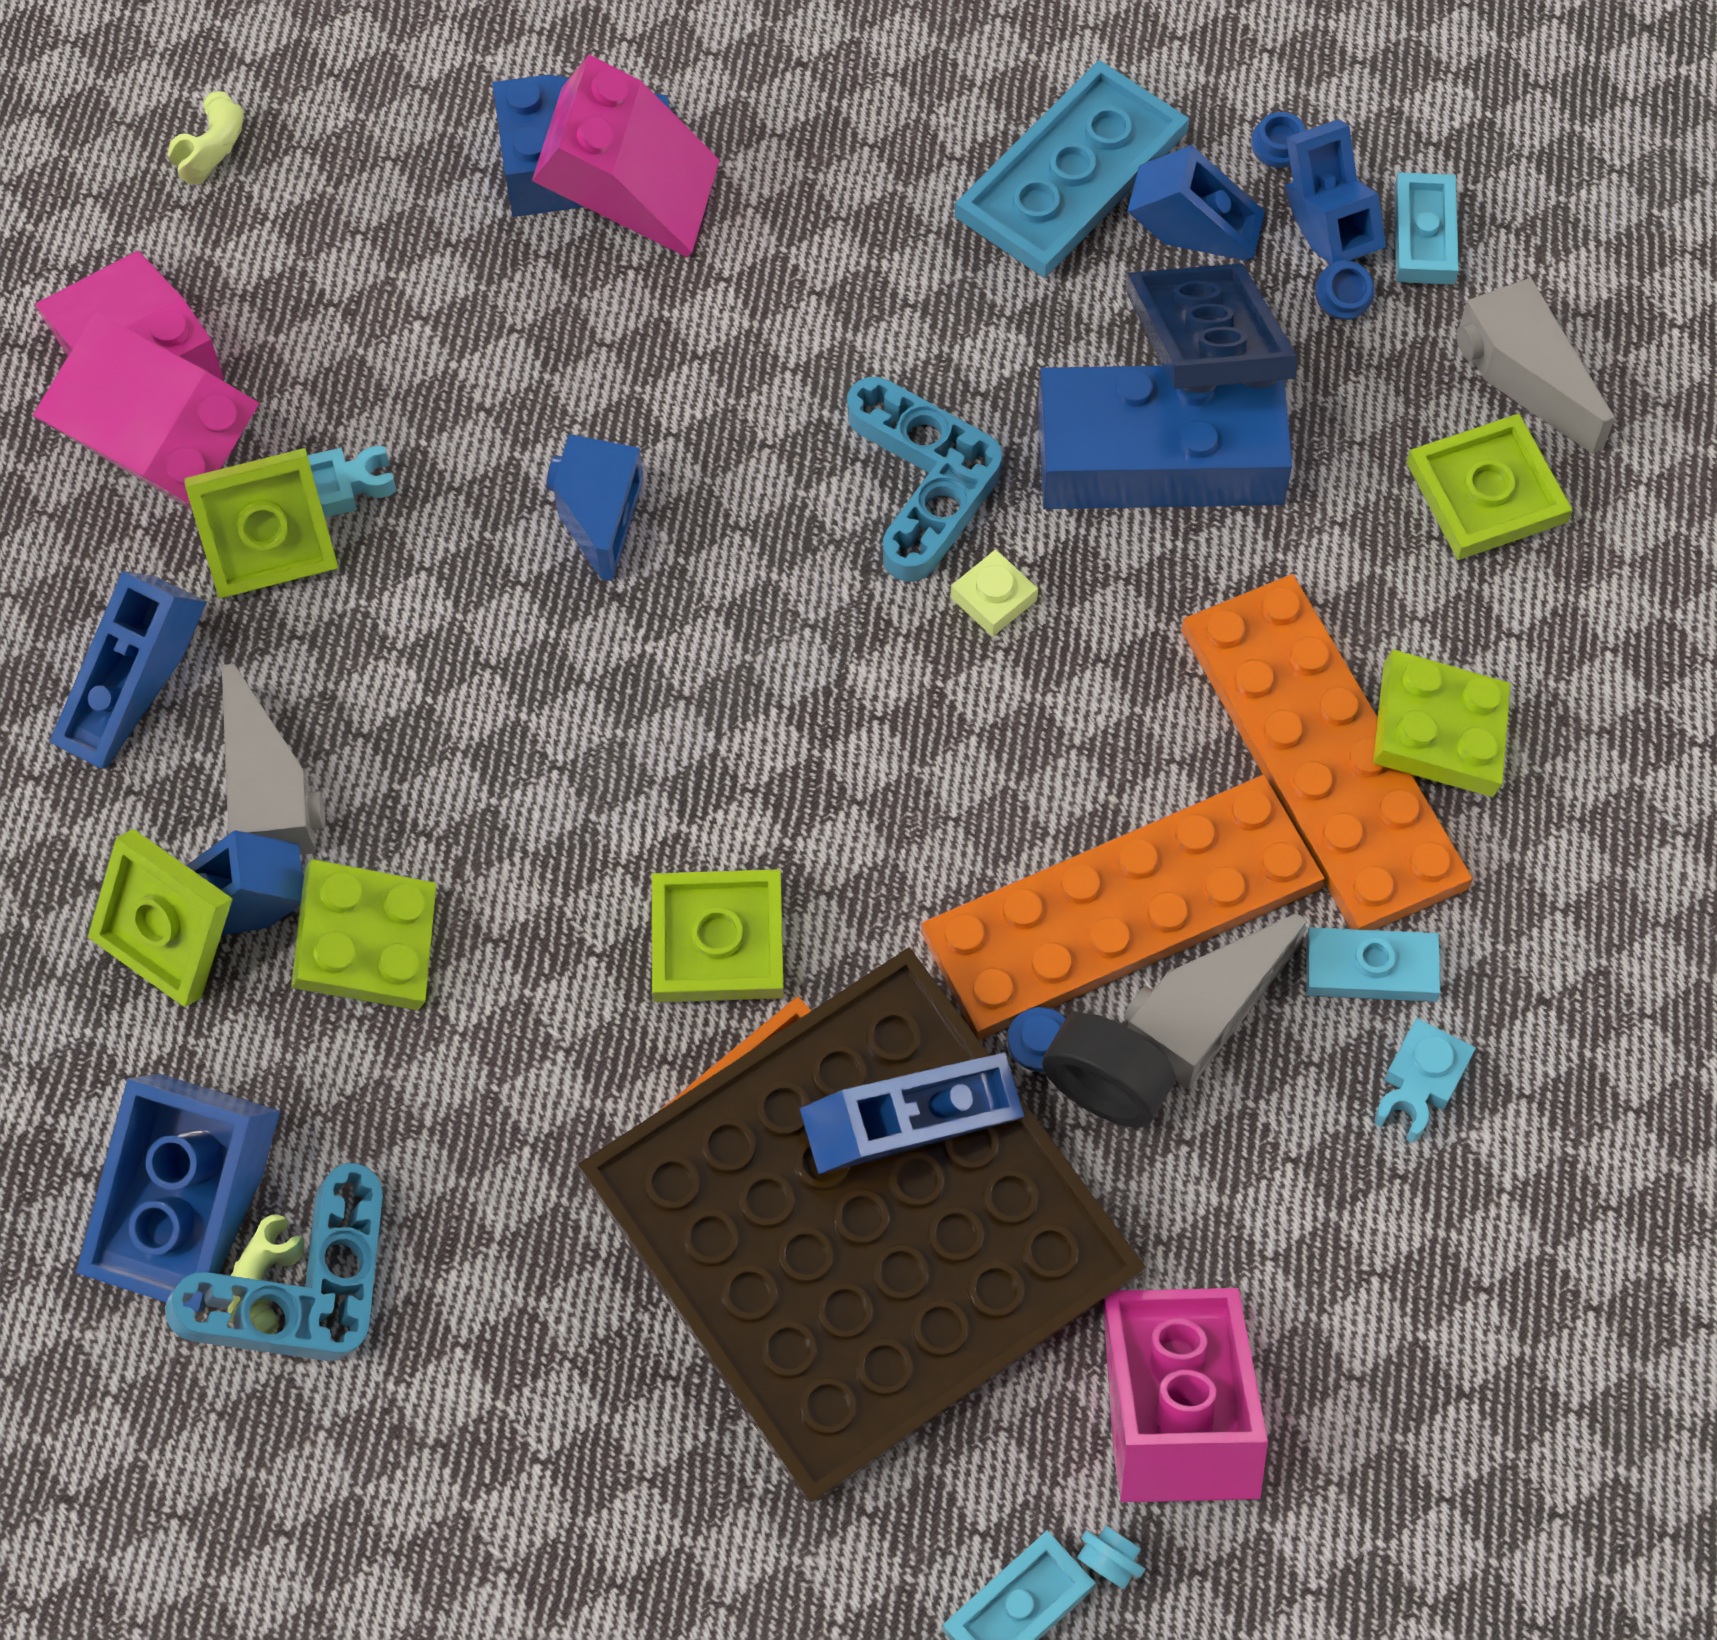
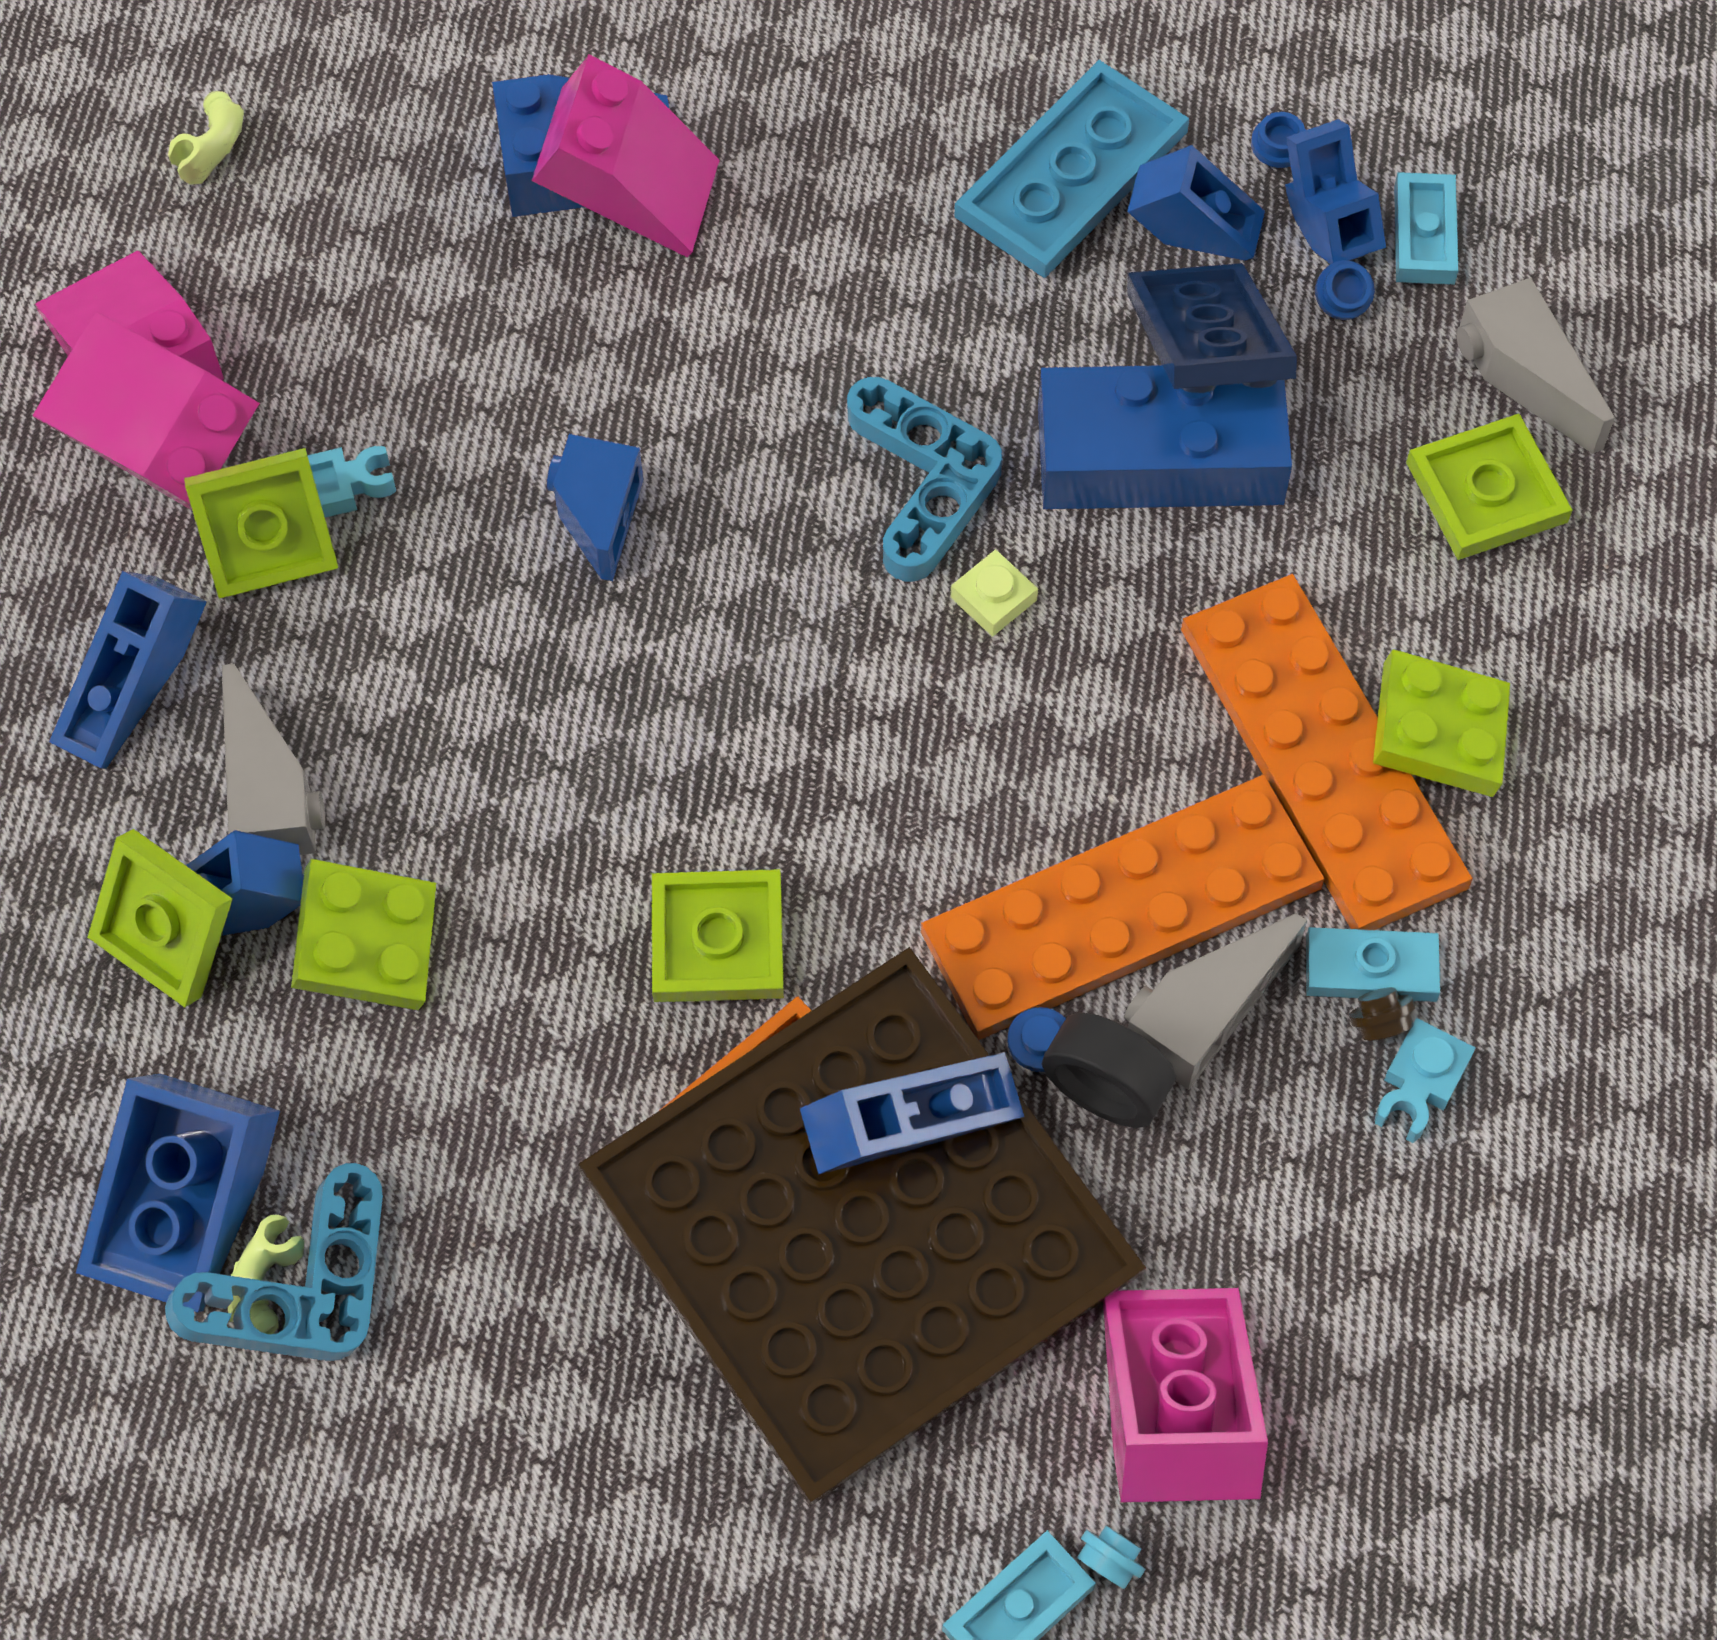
(1383, 1014): none -> dark brown plate

